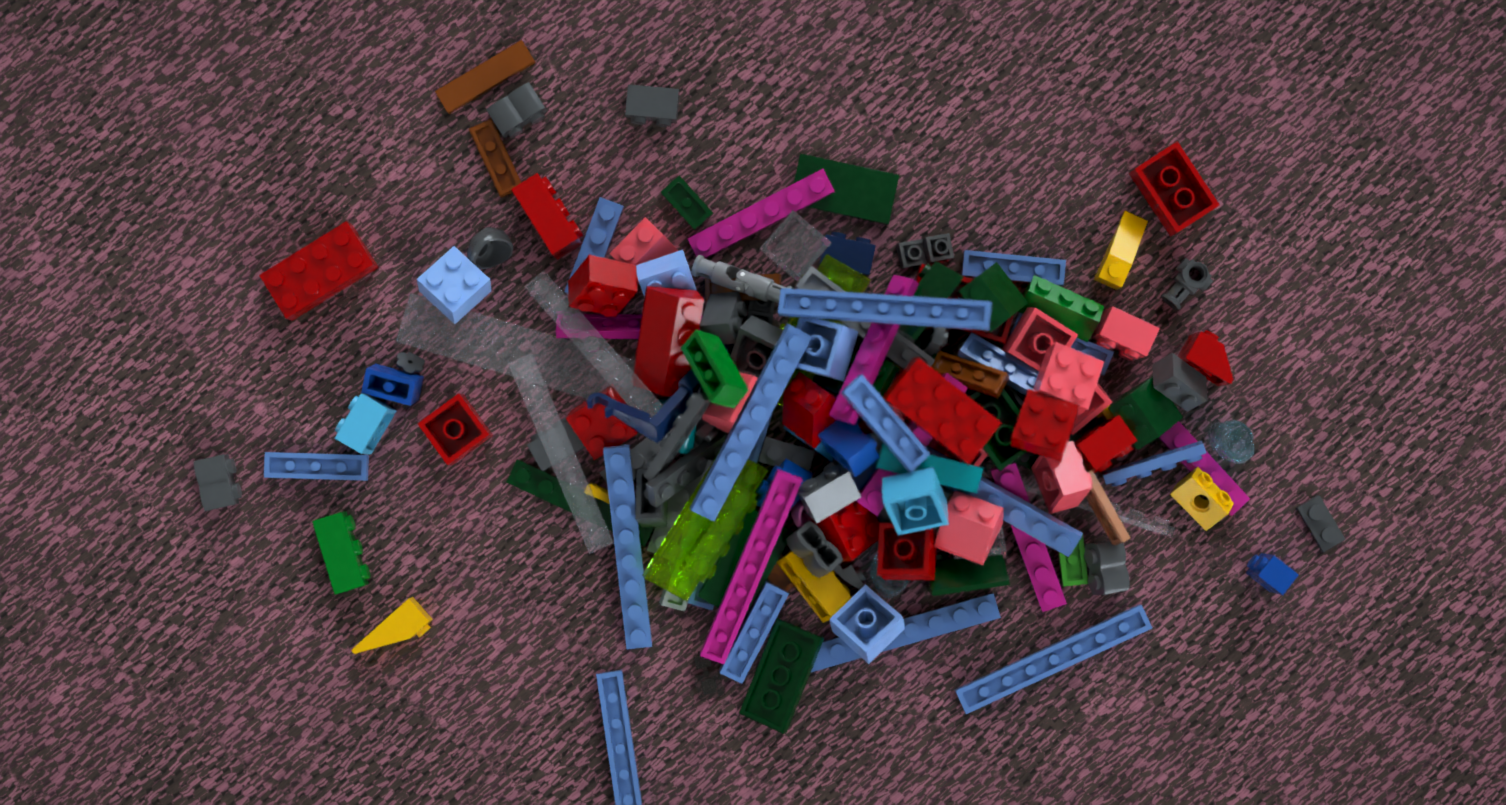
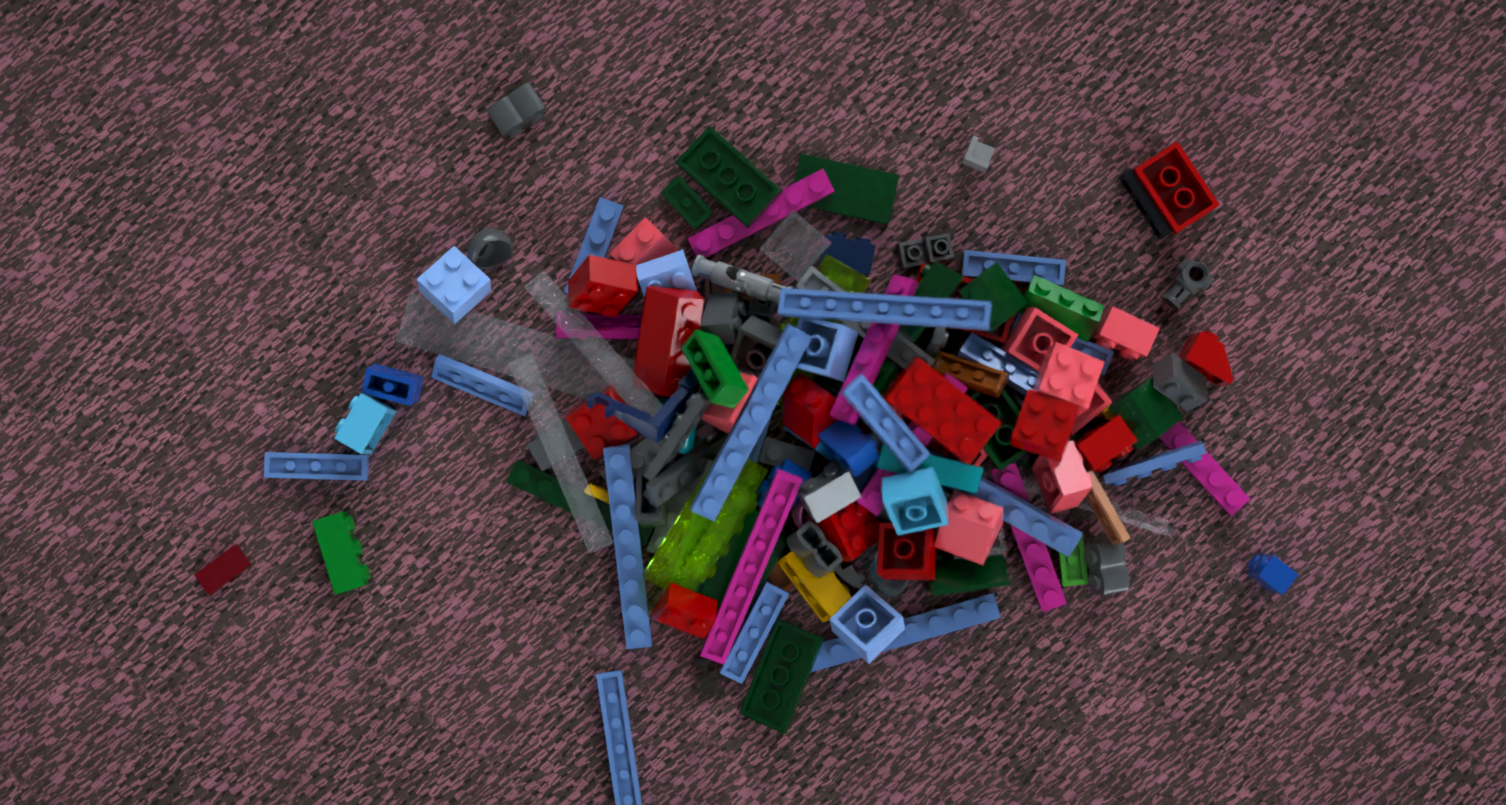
(217, 482): dark grey brick -> none
(223, 569): none -> dark red tile
(318, 271): red brick -> none
(401, 625): yellow slope -> none
(409, 362): dark grey plant -> none
(455, 429): red brick -> none
(479, 384): none -> medium blue plate
(485, 77): dark orange tile -> none
(495, 157): dark orange tile -> none
(548, 215): red brick -> none
(652, 104): dark grey brick -> none
(685, 611): none -> red slope
(729, 177): none -> dark green tile
(977, 155): none -> light grey panel
(1053, 659): medium blue plate -> none
(1121, 251): yellow slope -> none
(1145, 204): none -> black tile
(1205, 512): yellow brick -> none
(1232, 441): clear light blue hair -> none
(1320, 523): dark grey plate -> none

